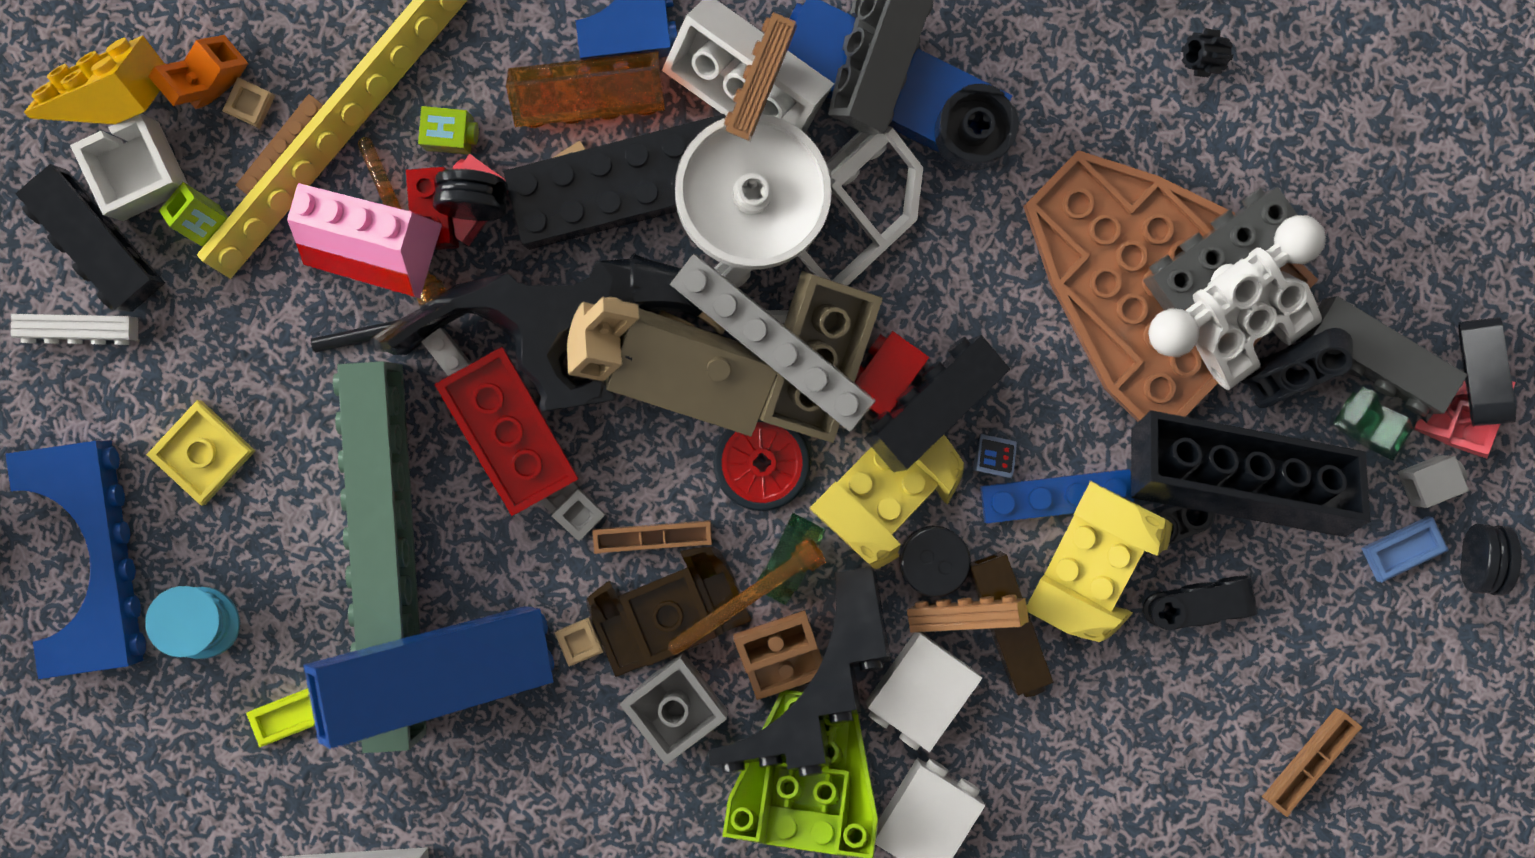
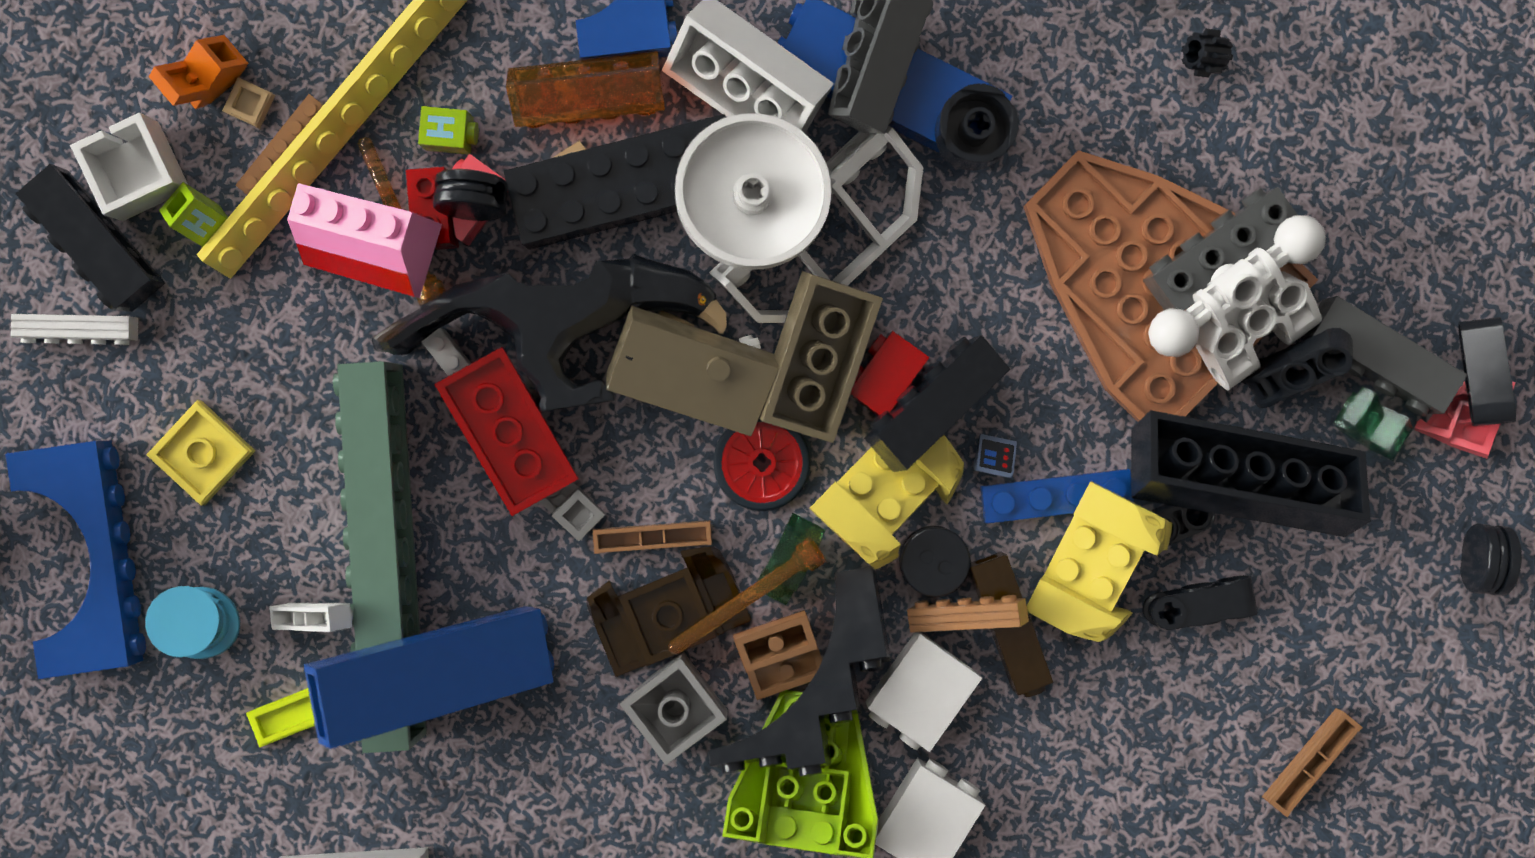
(100, 86): yellow slope -> none
(311, 616): none -> white piece
(348, 337): black bar -> none
(579, 641): tan tile -> none
(595, 337): tan brick -> none
(760, 76): medium nougat piece -> none
(773, 342): light grey plate -> none
(1405, 549): medium blue tile -> none
(1434, 481): light grey brick -> none

